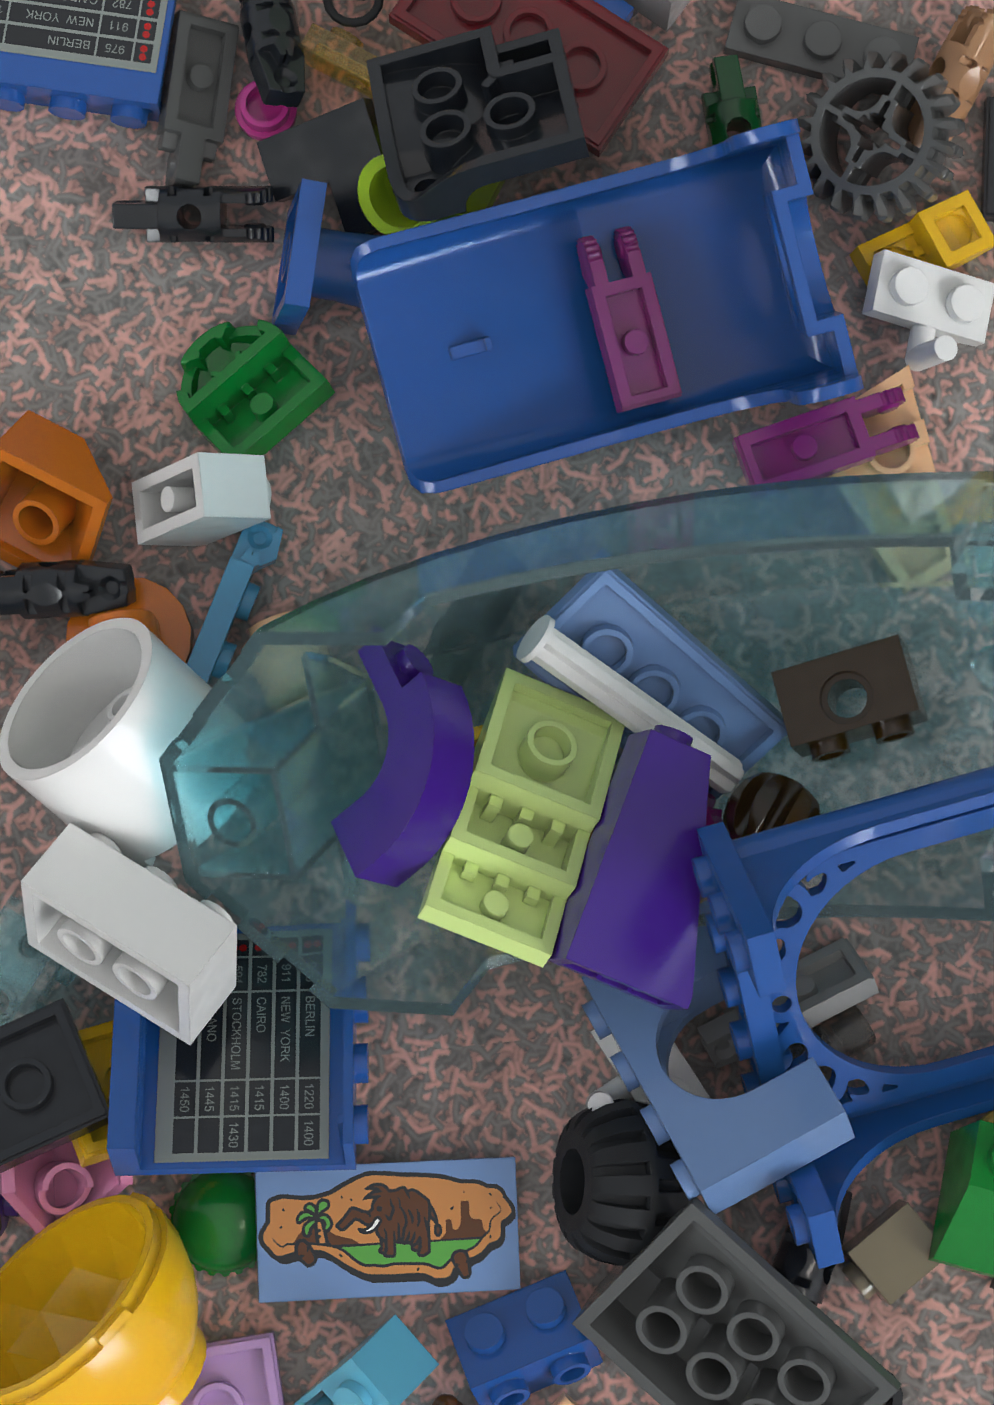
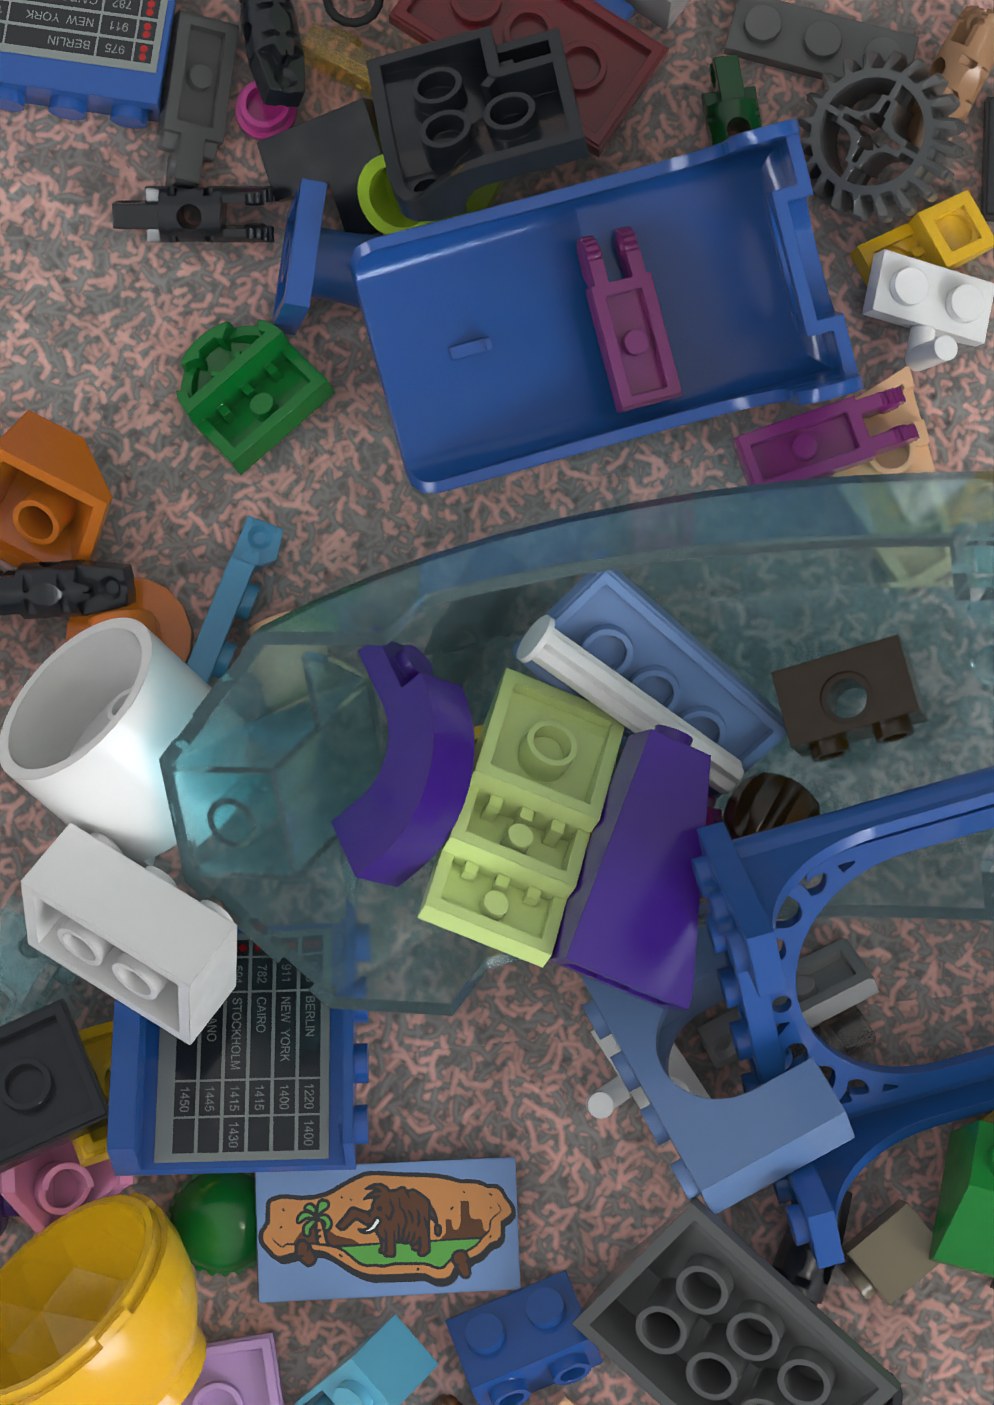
(201, 499): white brick -> none
(613, 1182): black wheel -> none

